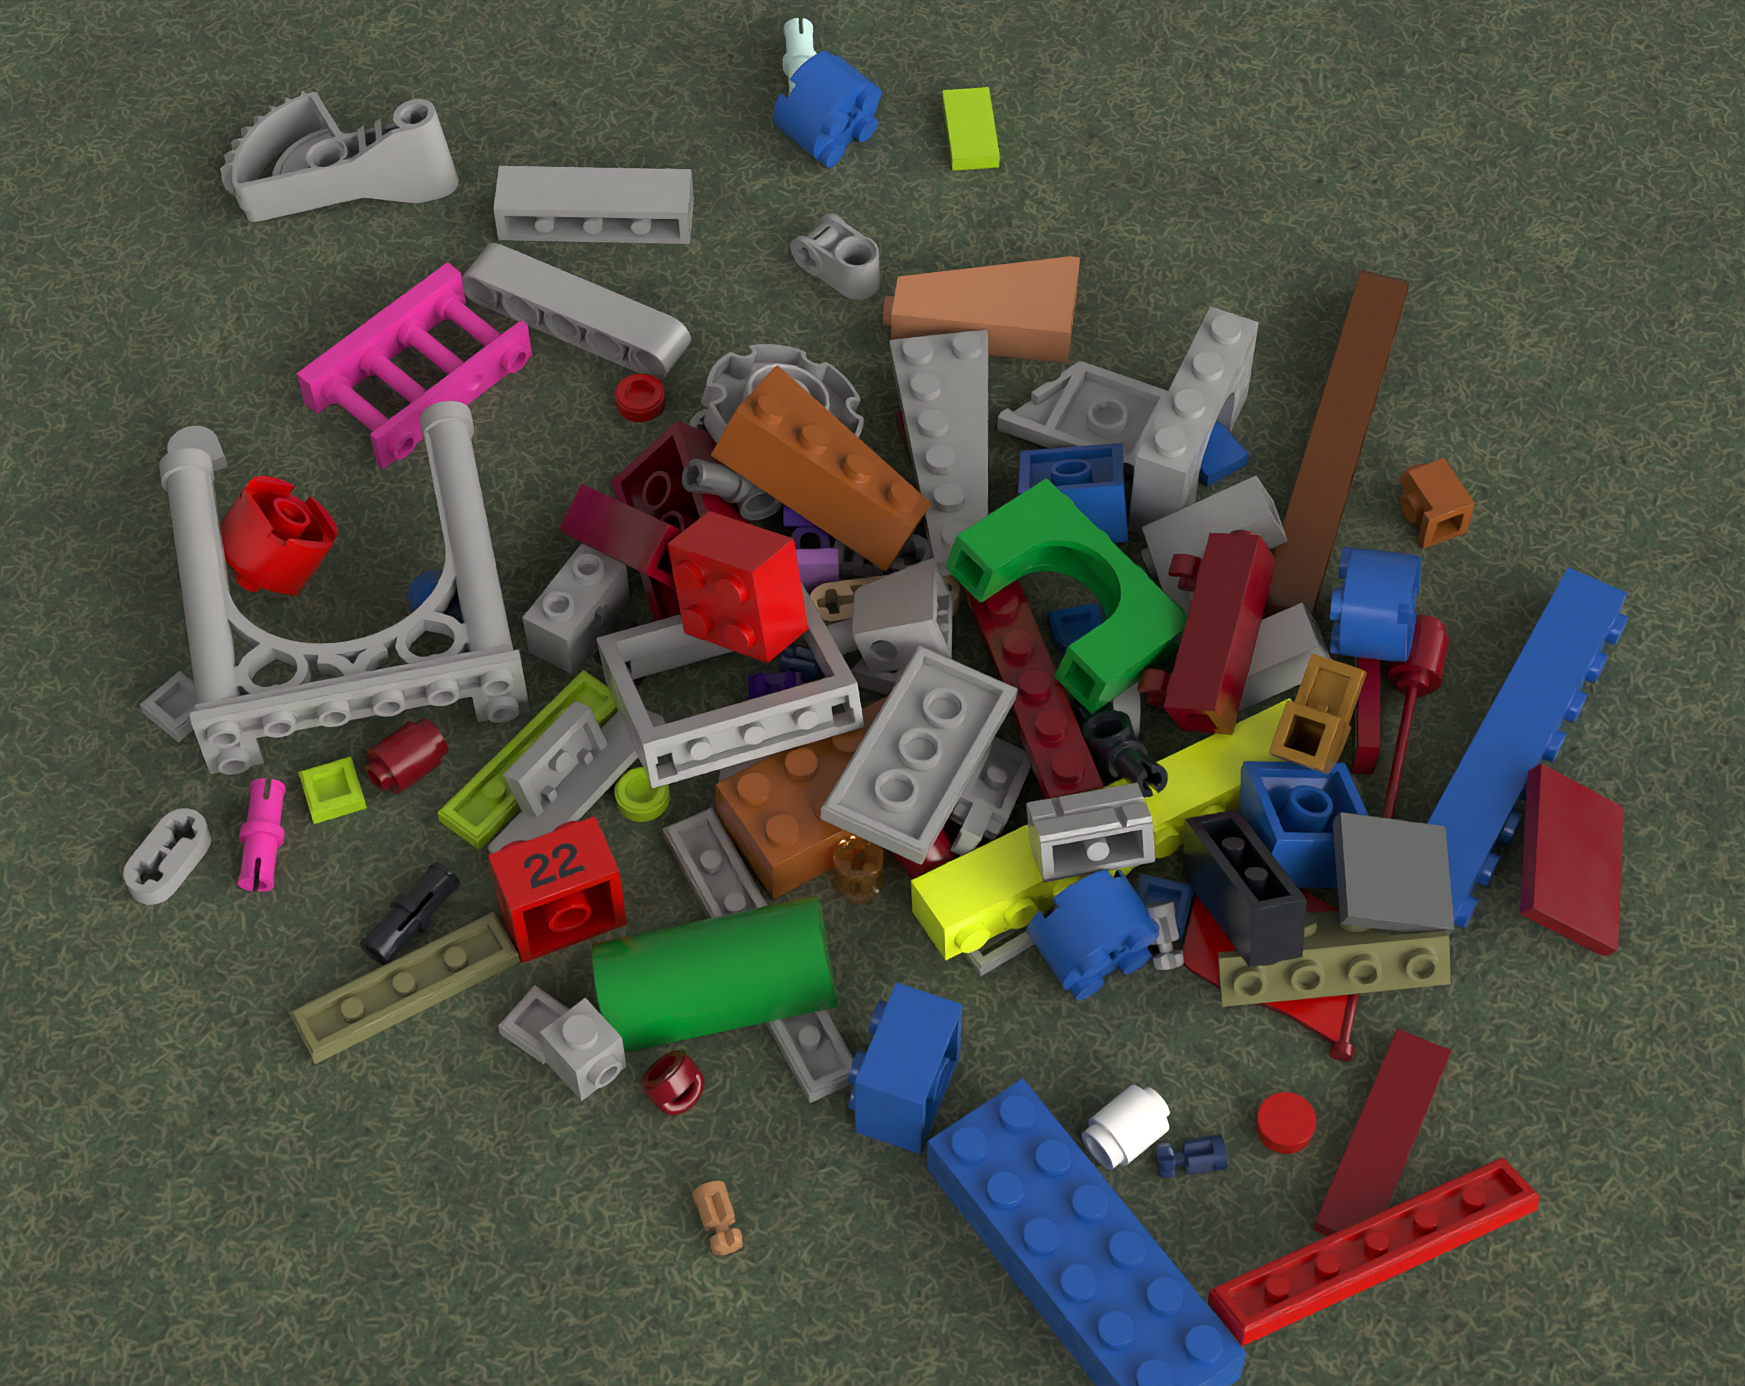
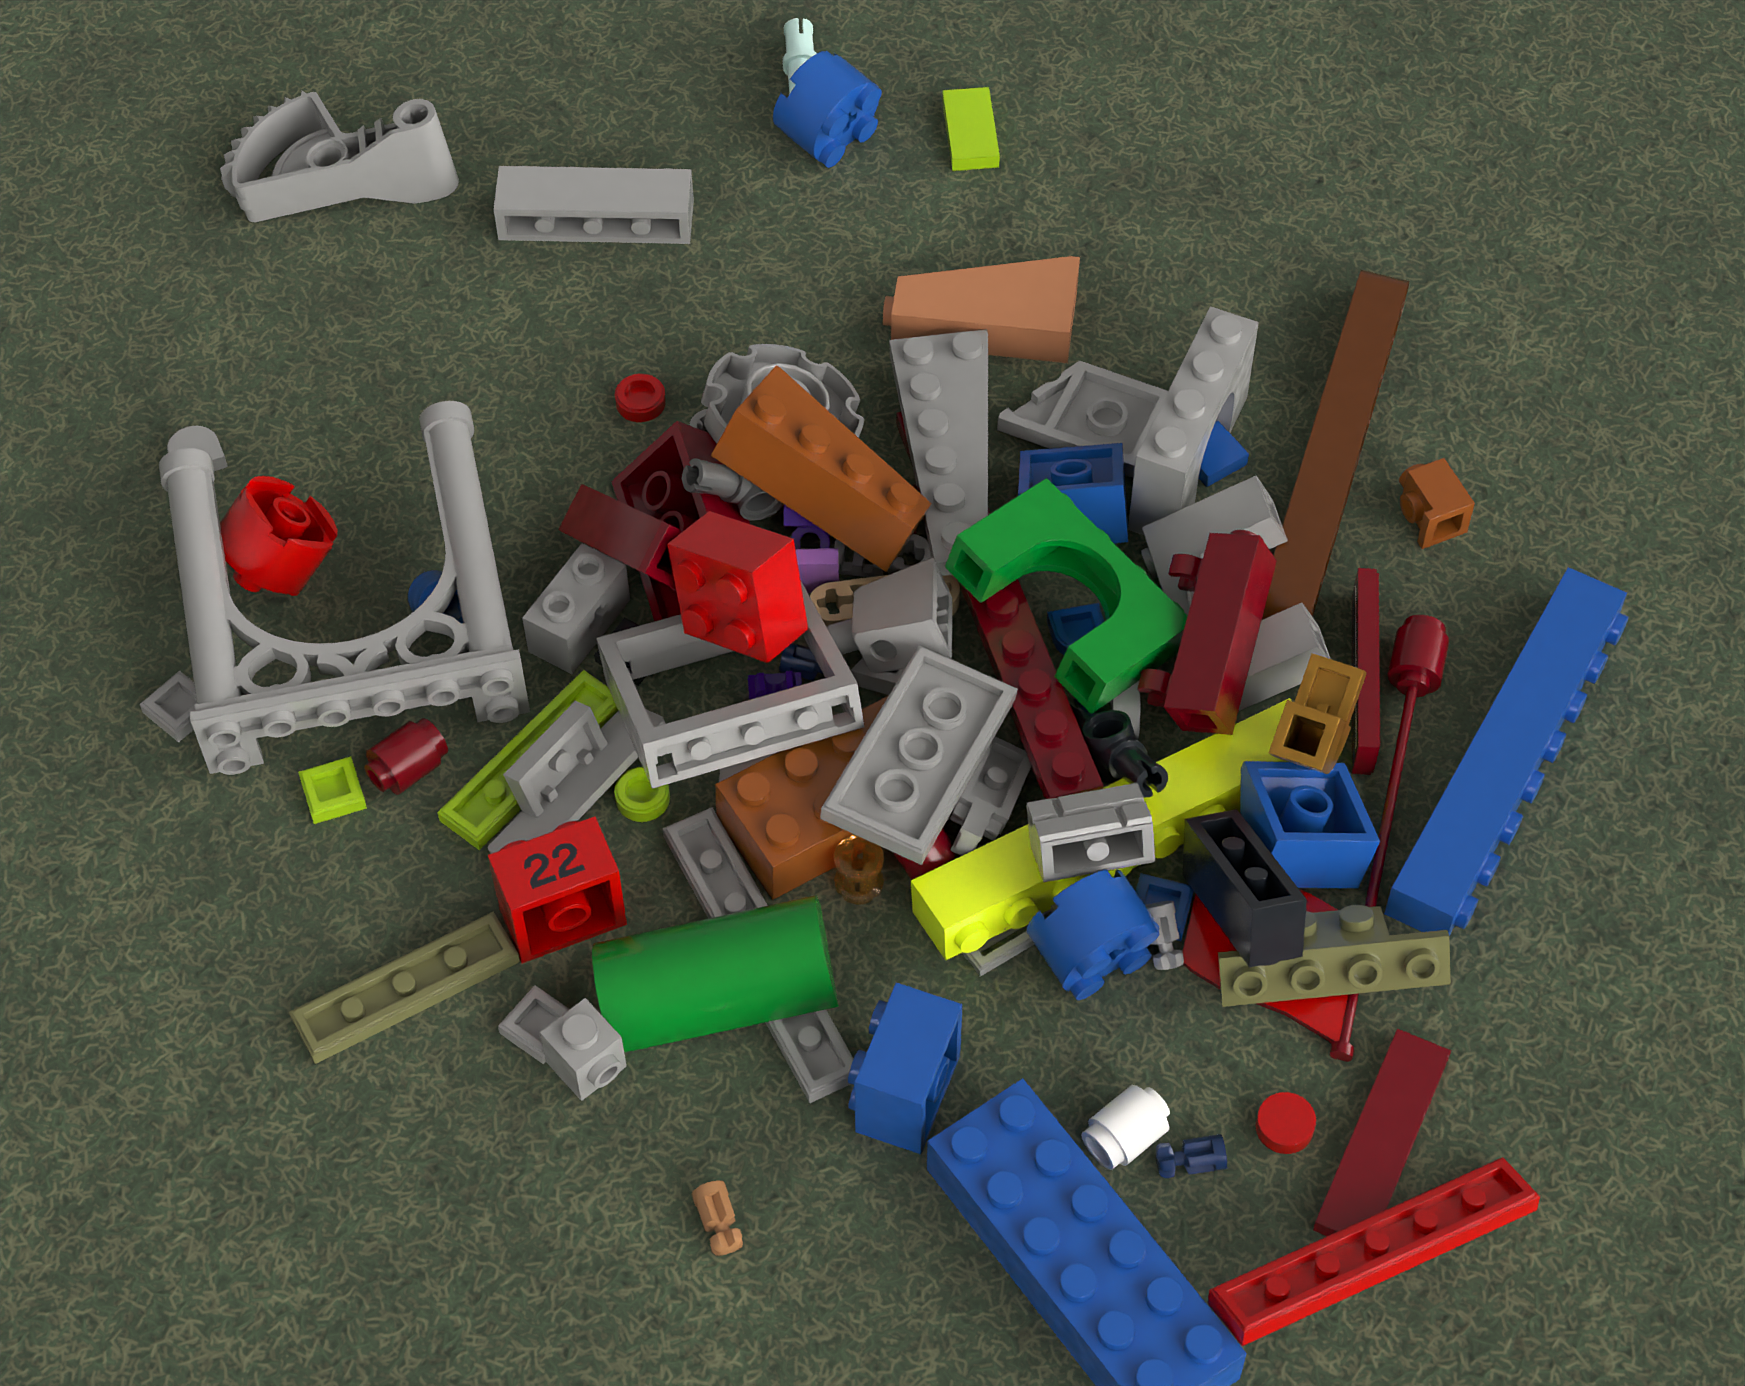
(162, 853): light grey beam -> none
(261, 835): dark pink pin -> none
(389, 938): black pin -> none
(405, 325): dark pink fence -> none
(576, 311): light grey beam -> none
(670, 1078): dark red tile -> none
(839, 257): light grey piece -> none
(1375, 604): blue brick -> none
(1392, 874): dark grey tile -> none
(1572, 860): dark red tile -> none

